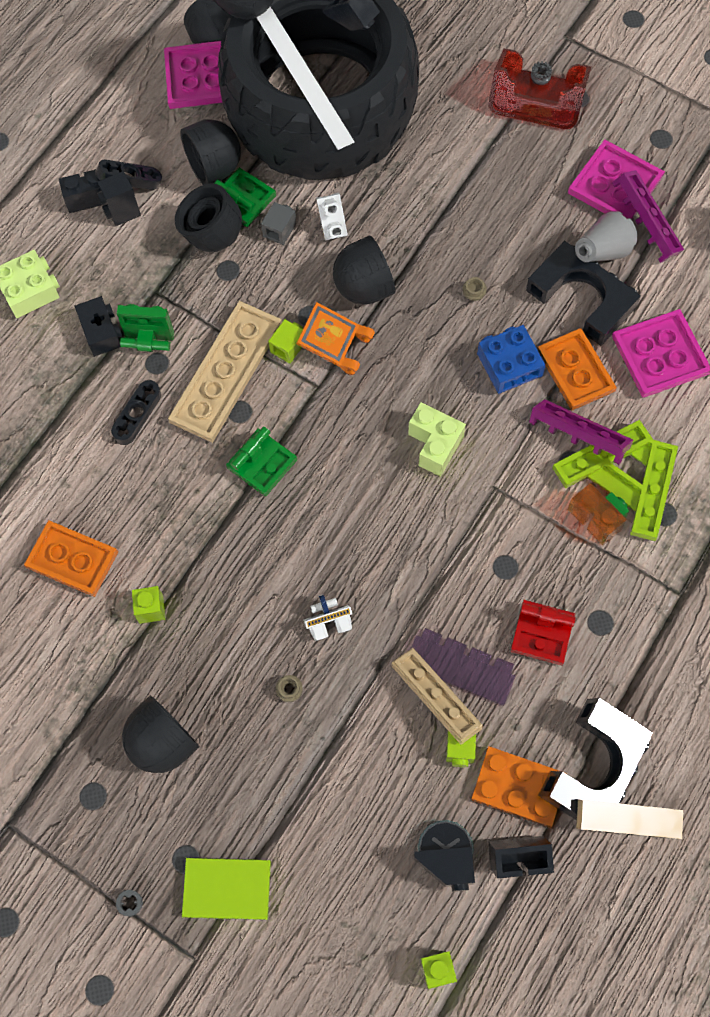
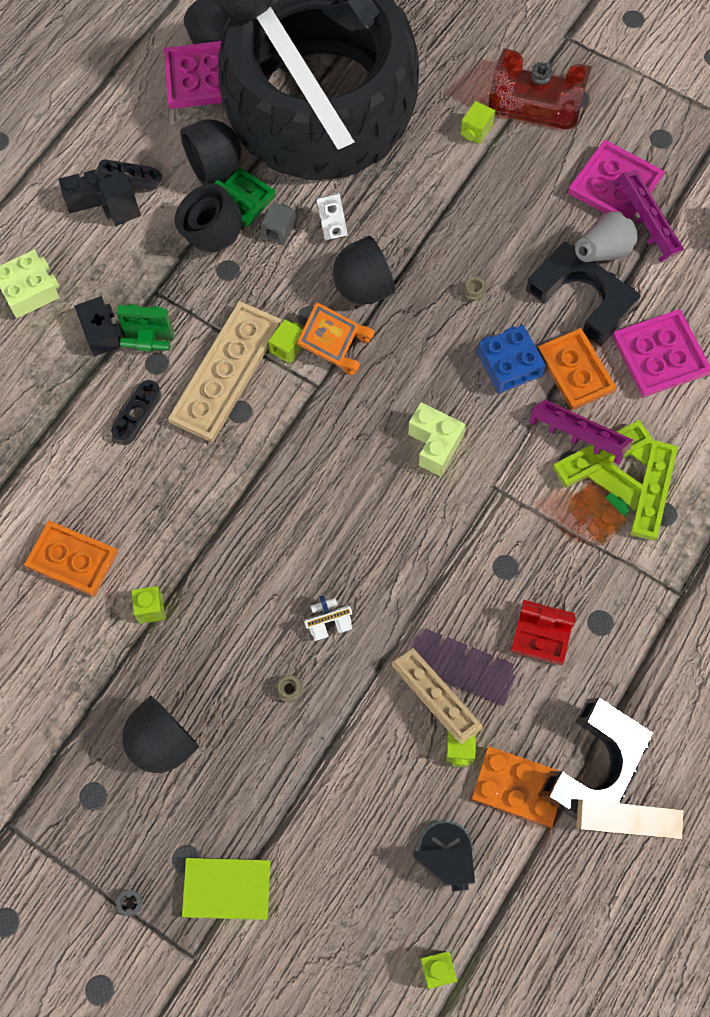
(261, 461): green plate -> none
(477, 122): none -> lime brick
(532, 852): black piece -> none

